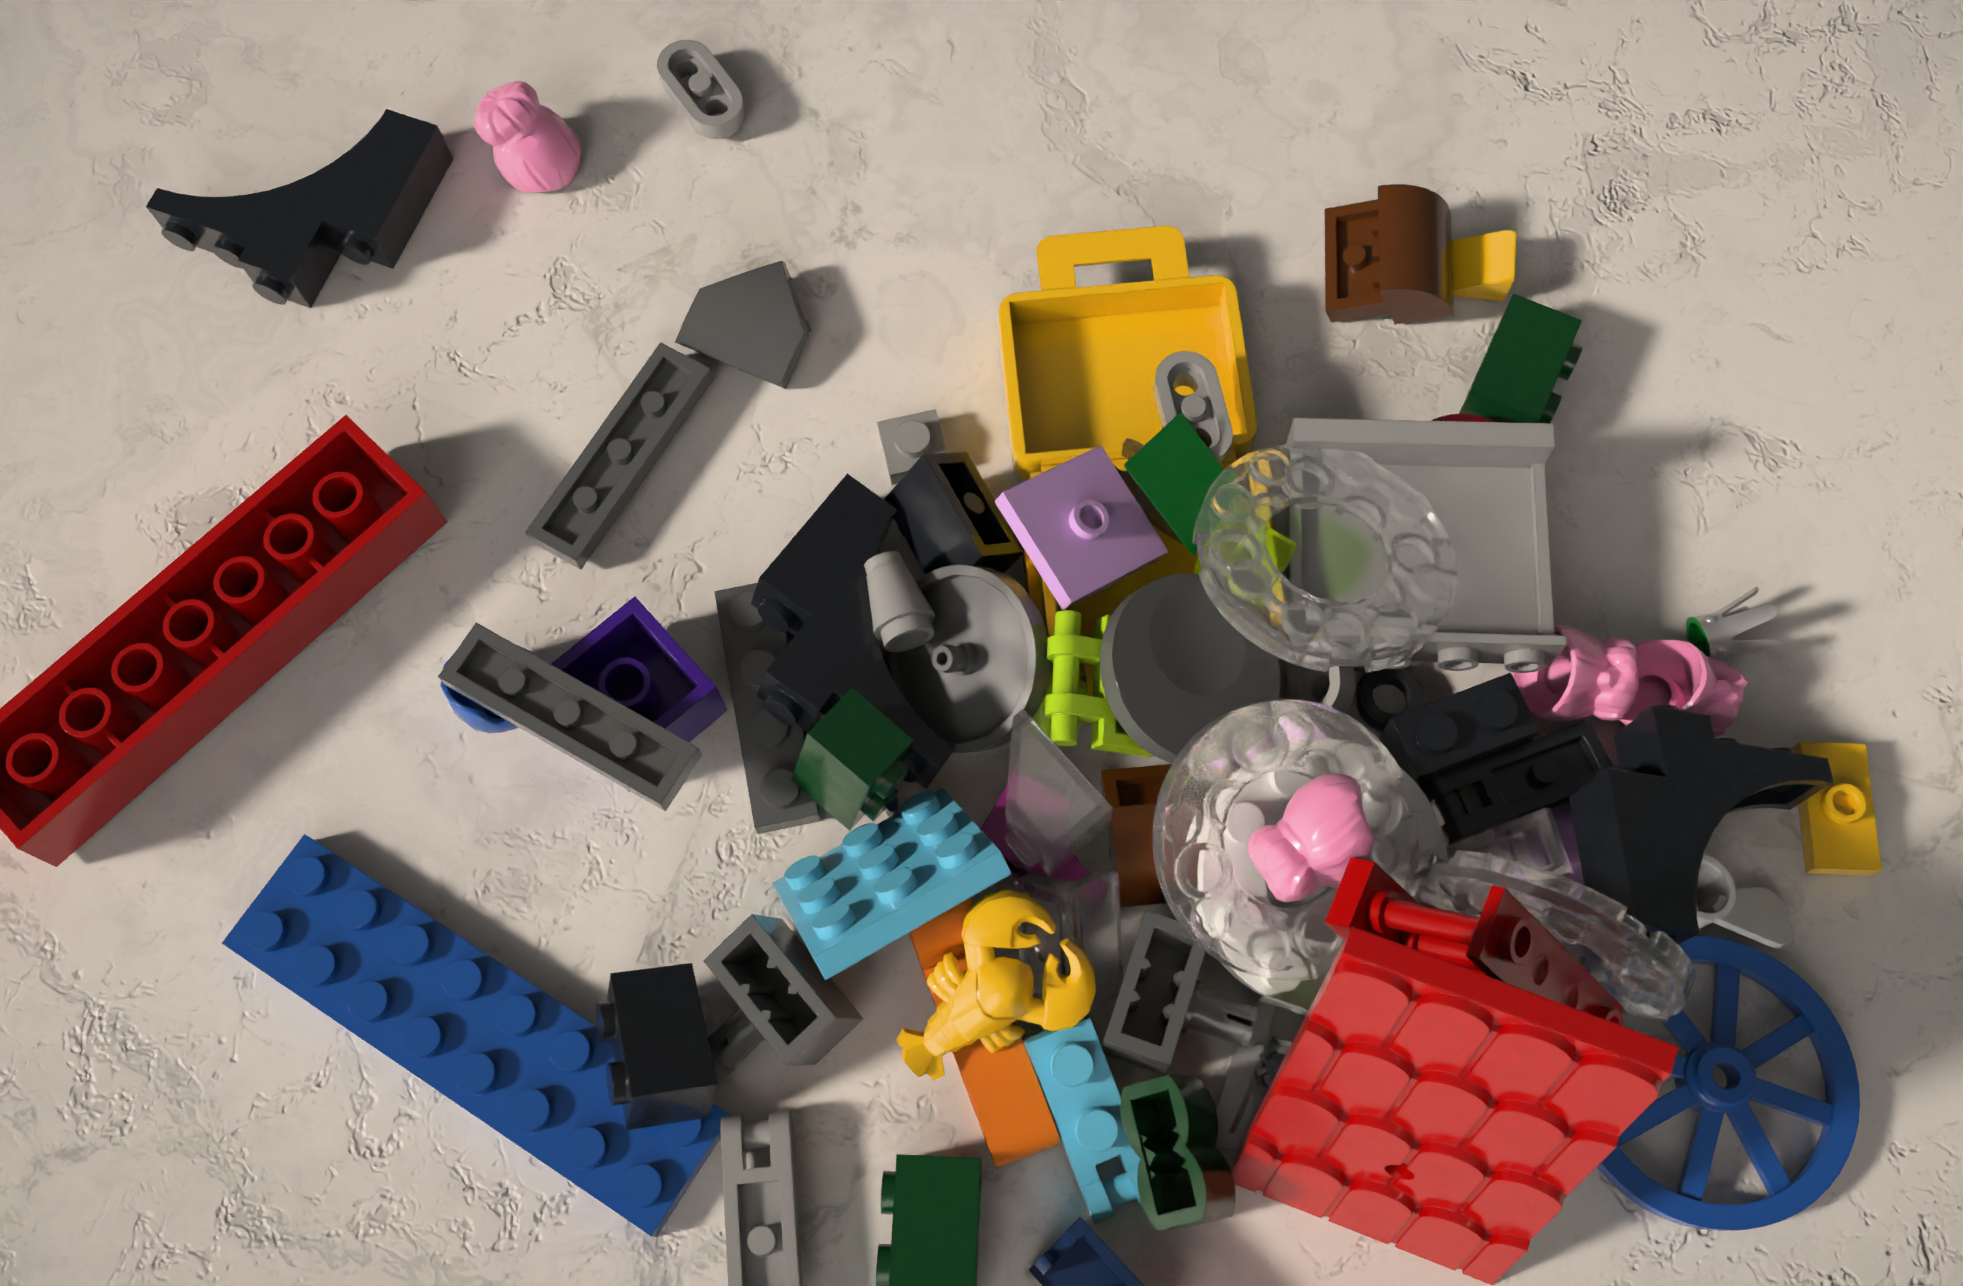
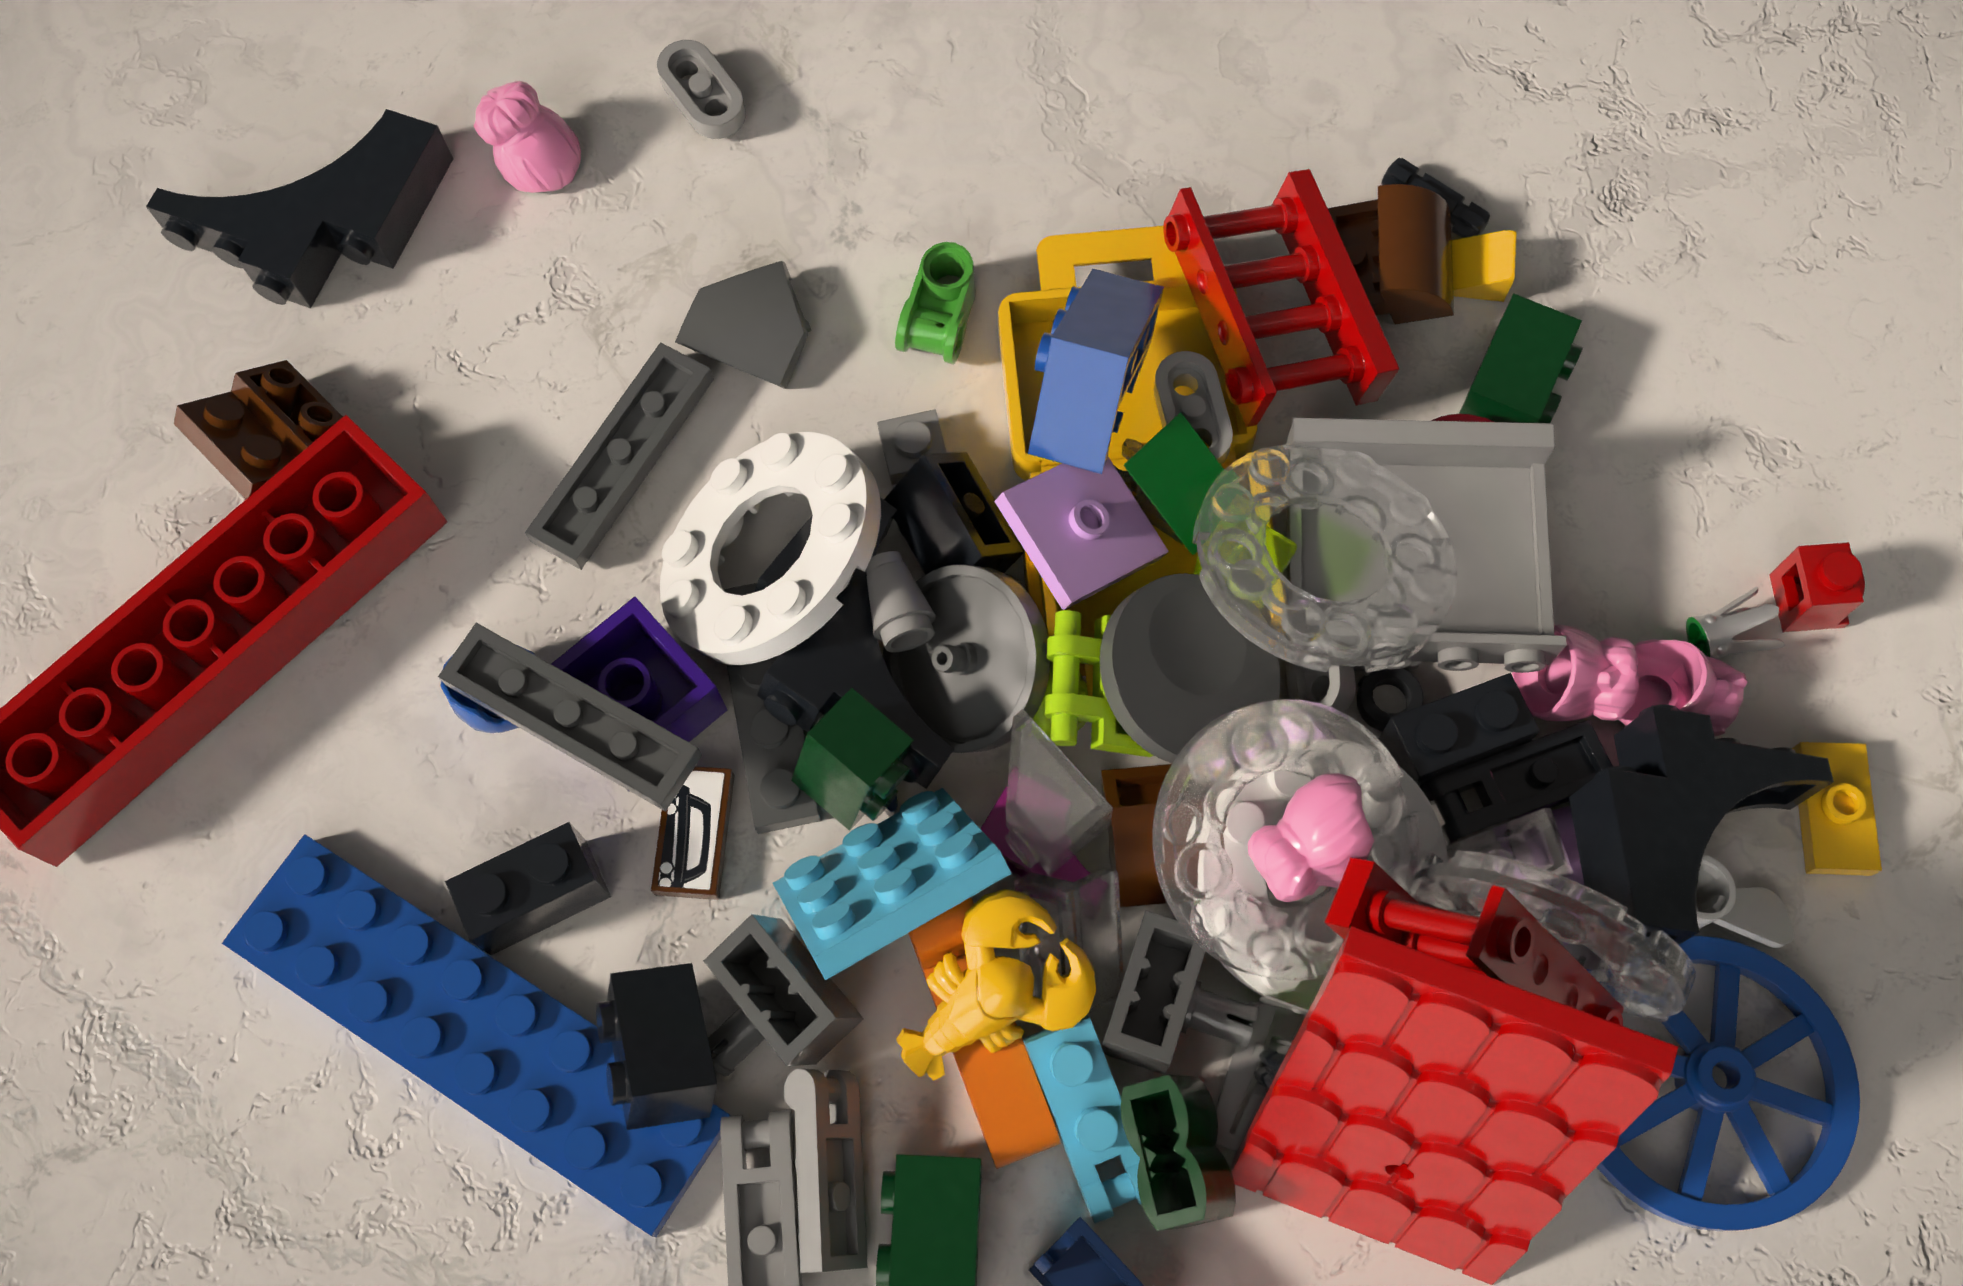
(257, 424): none -> reddish brown brick
(527, 889): none -> black brick
(694, 836): none -> tile
(797, 605): none -> white plate
(828, 1169): none -> light grey plate
(936, 312): none -> bright green piece
(1090, 366): none -> wedge
(1317, 261): none -> red fence
(1467, 220): none -> black axle
(1830, 585): none -> red brick

